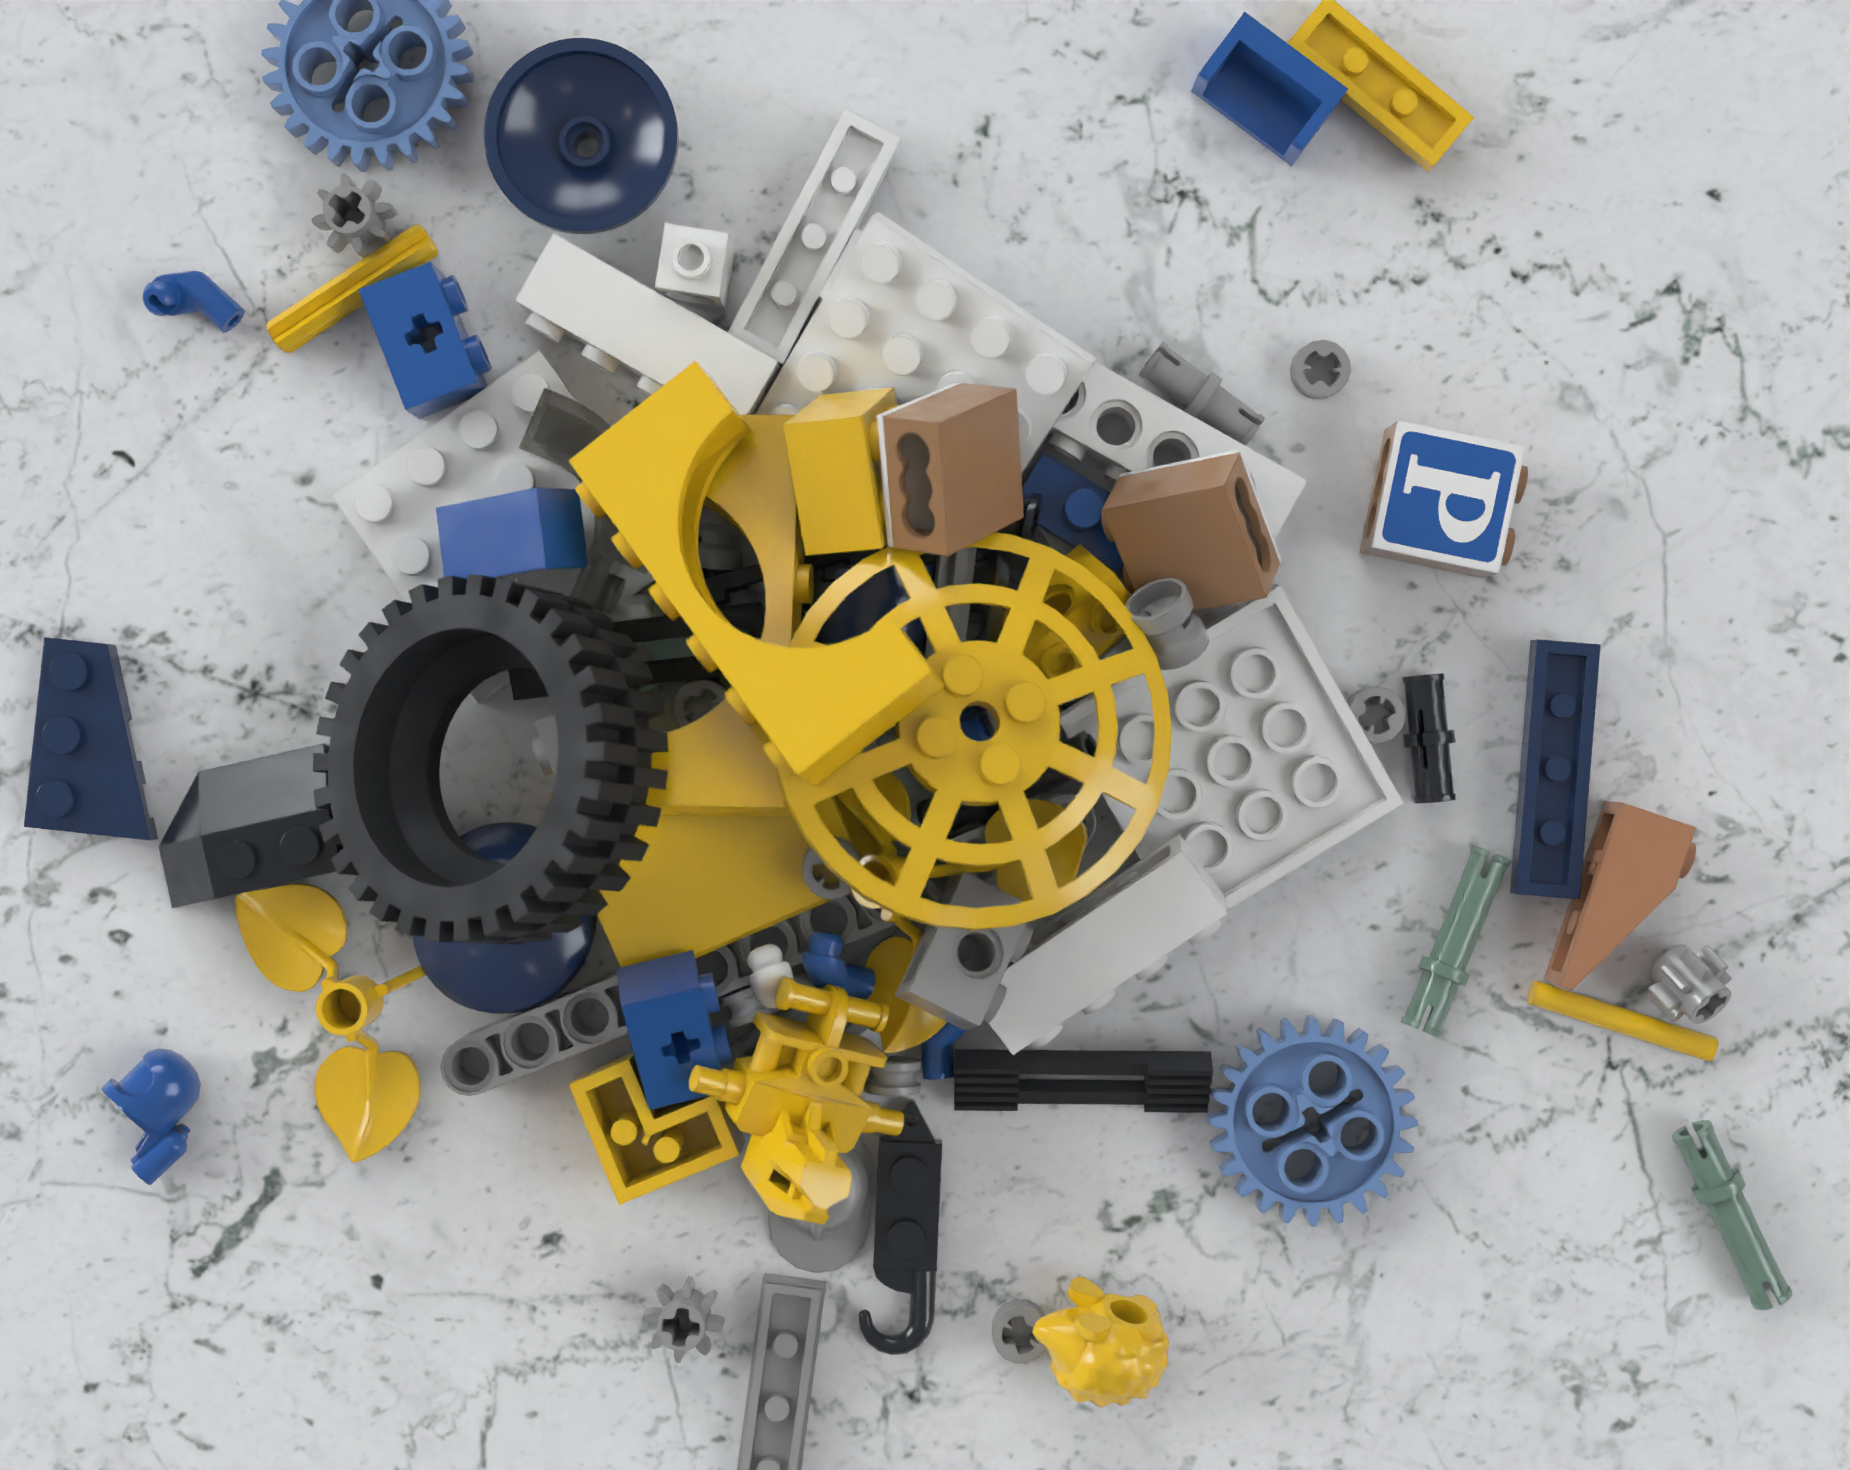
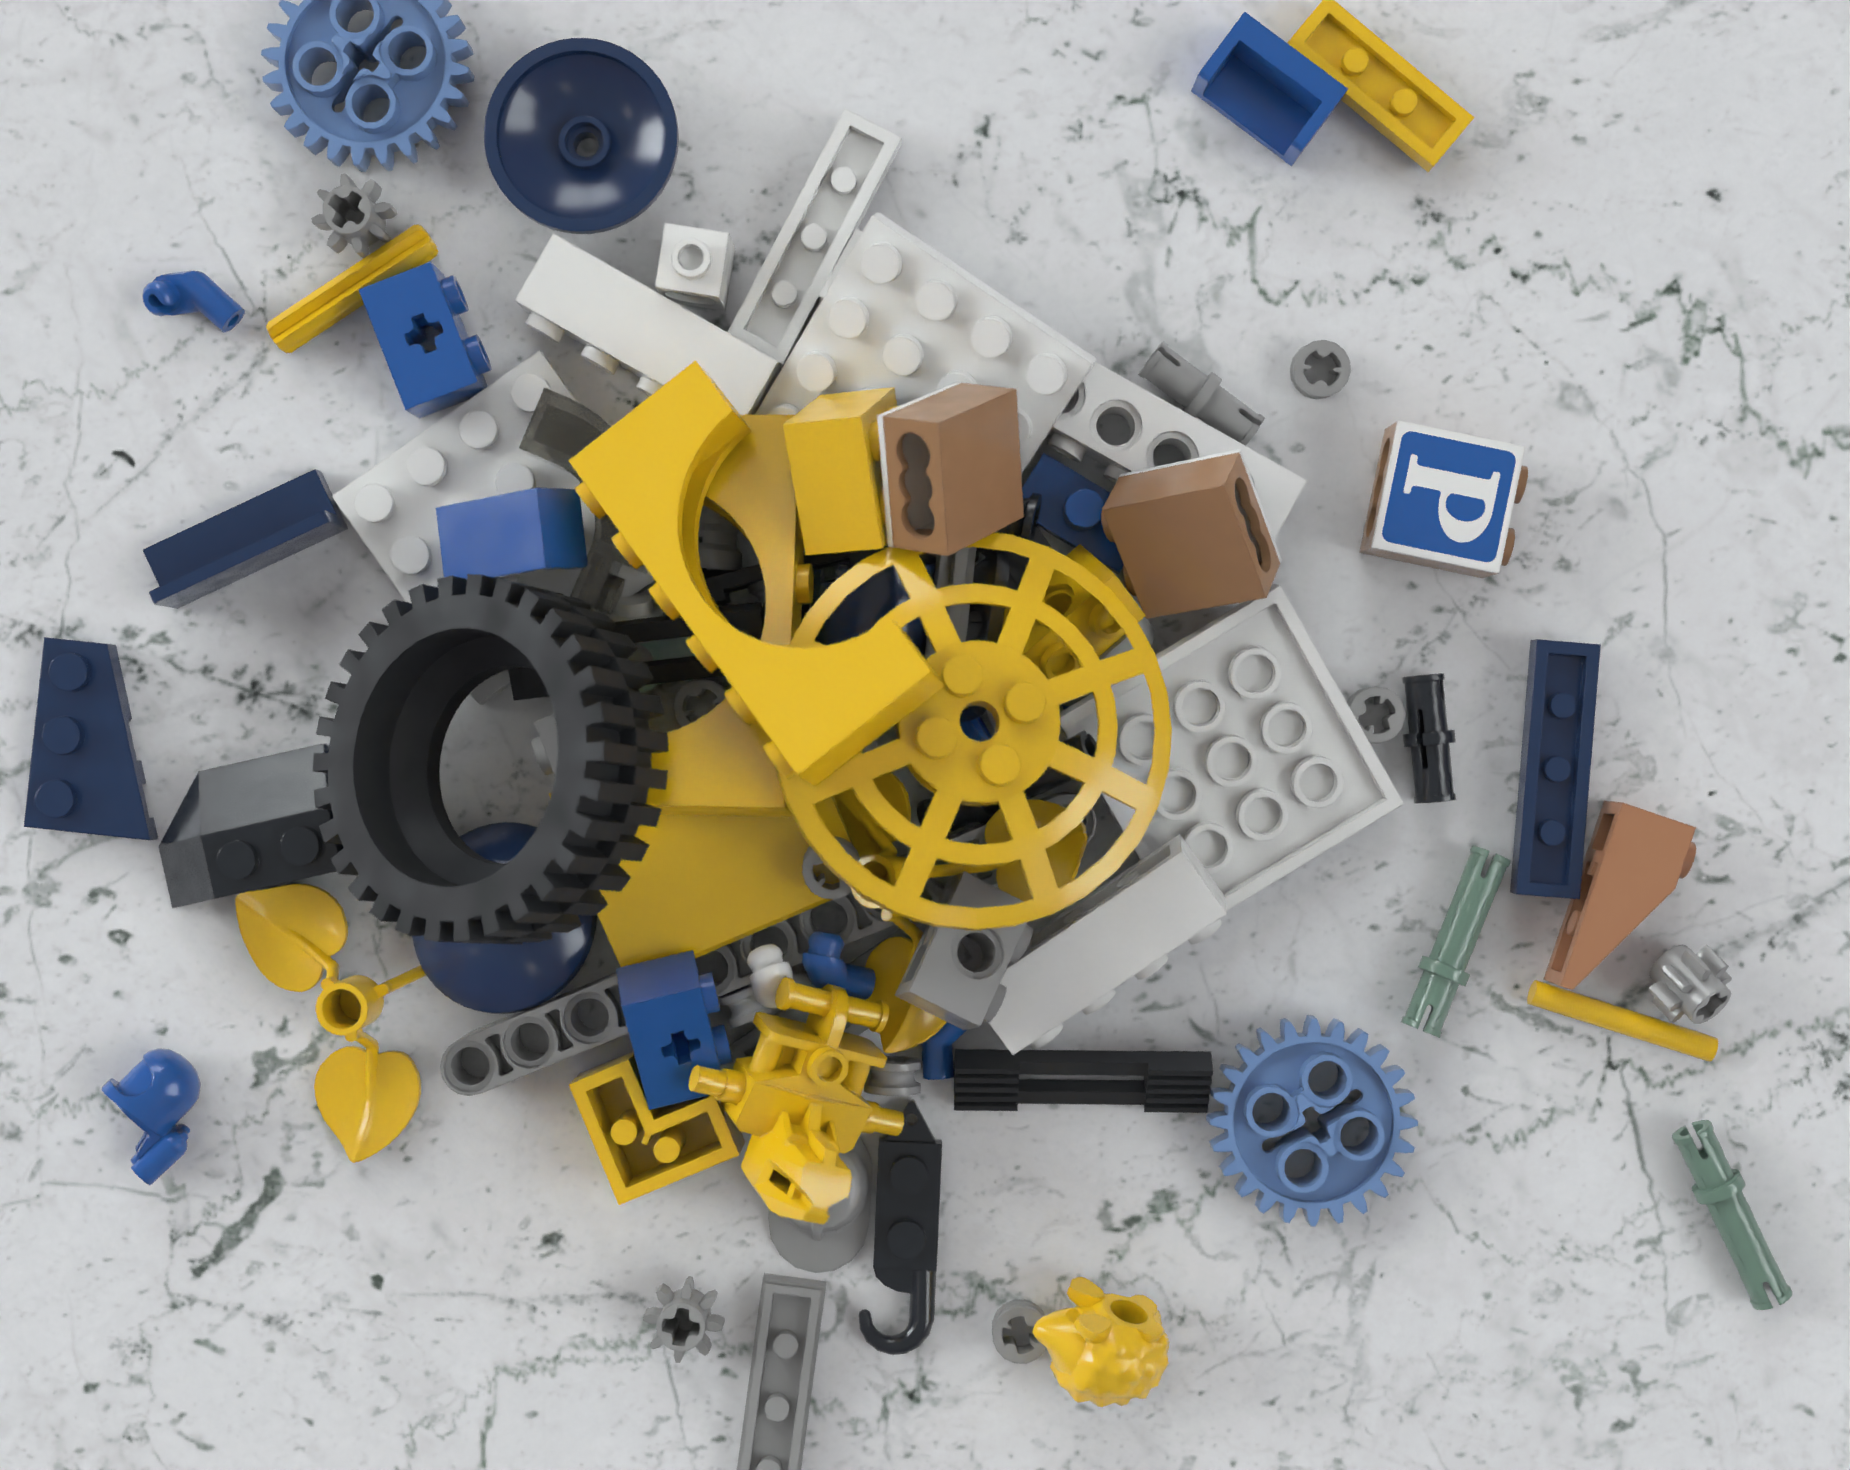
(243, 540): none -> dark blue panel
(1165, 617): light grey wheel -> none

